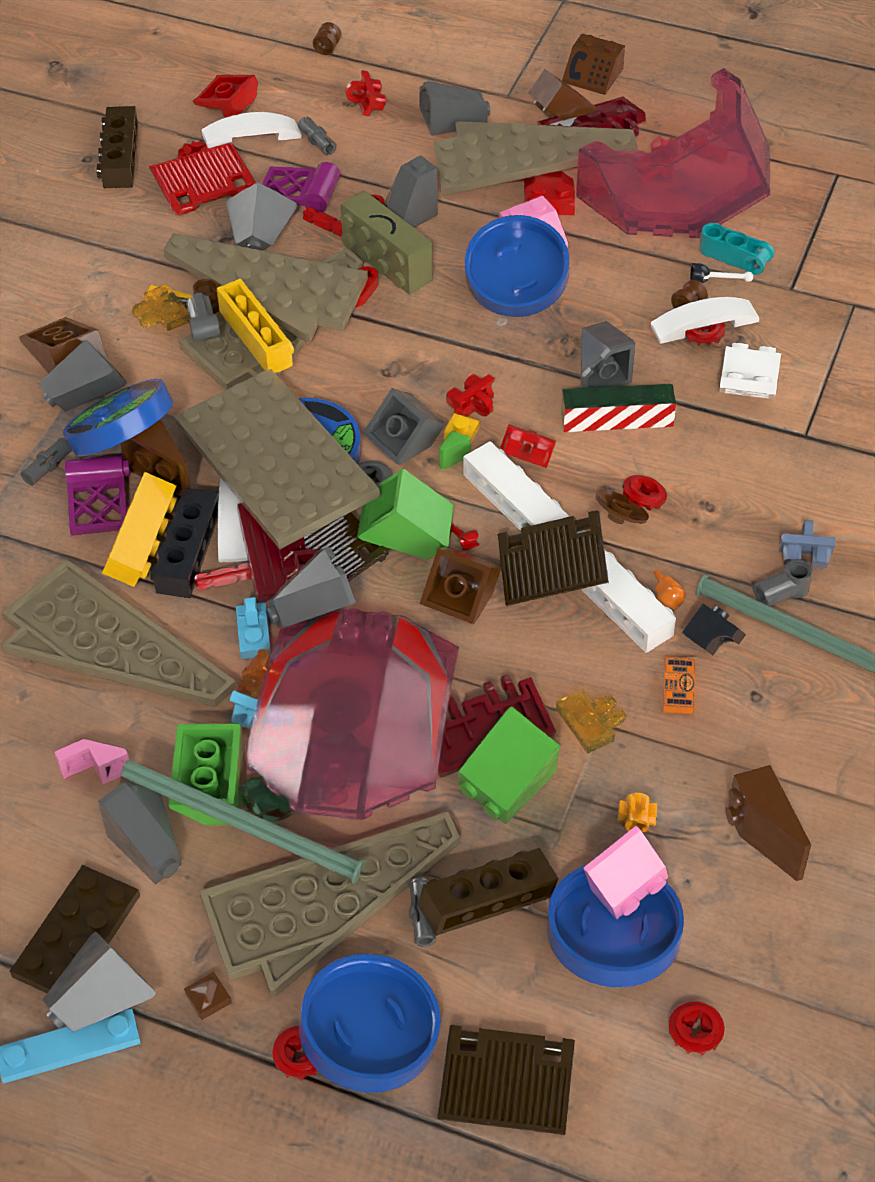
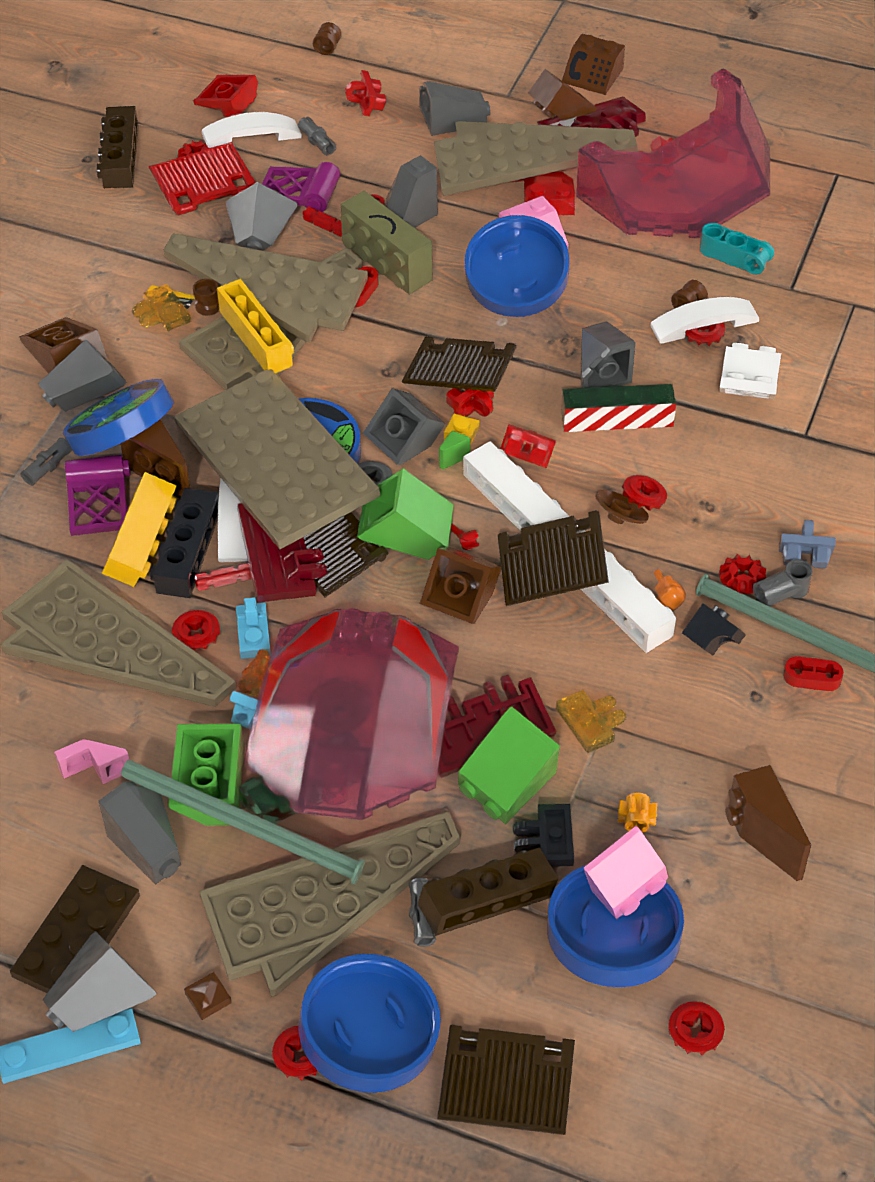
(193, 621): none -> red gear
(202, 320): dark grey piece -> none
(311, 591): dark grey slope -> none
(459, 364): none -> dark brown window
(554, 834): none -> black hinge
(679, 685): tile -> none
(702, 273): hinge -> none
(741, 583): none -> red gear
(813, 673): none -> red beam

